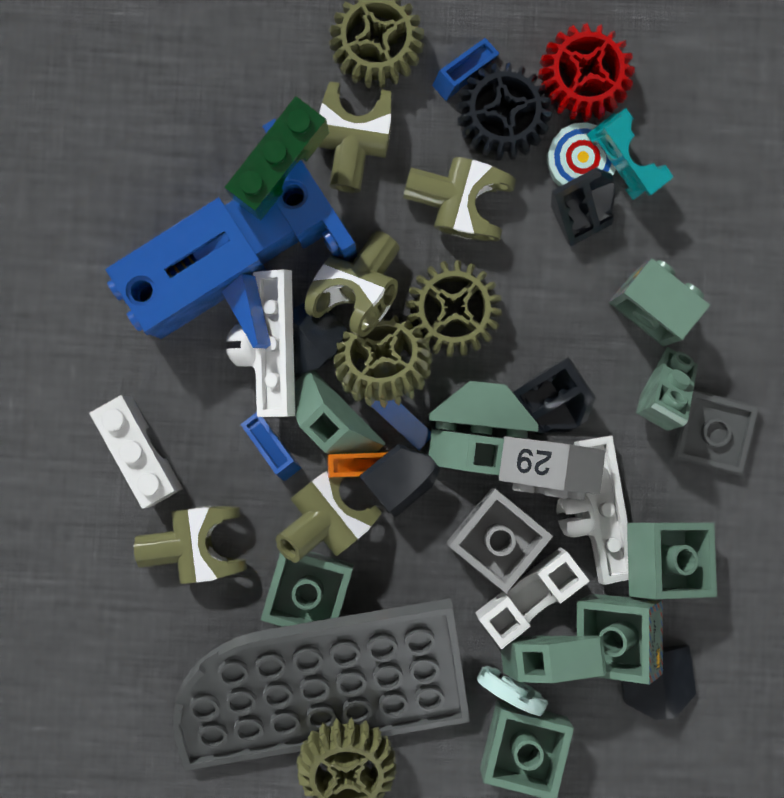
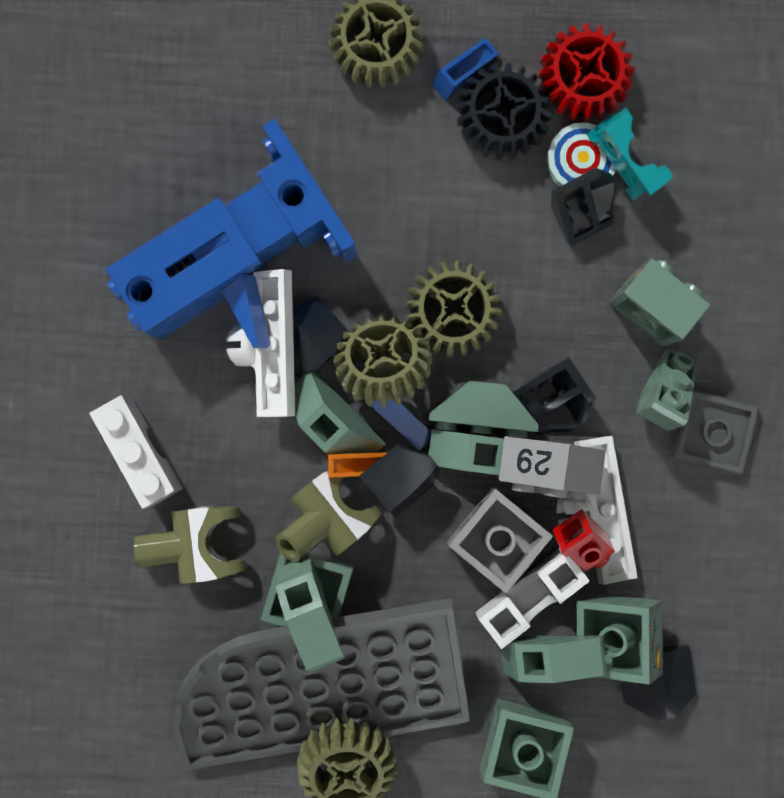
(271, 447): blue piece -> none
(289, 140): dark green arch -> none
(307, 614): none -> sand green slope
(354, 137): olive connector -> none
(357, 284): olive connector -> none
(457, 196): olive connector -> none
(514, 692): light aqua tile -> none
(589, 548): none -> red brick
(671, 560): sand green brick -> none

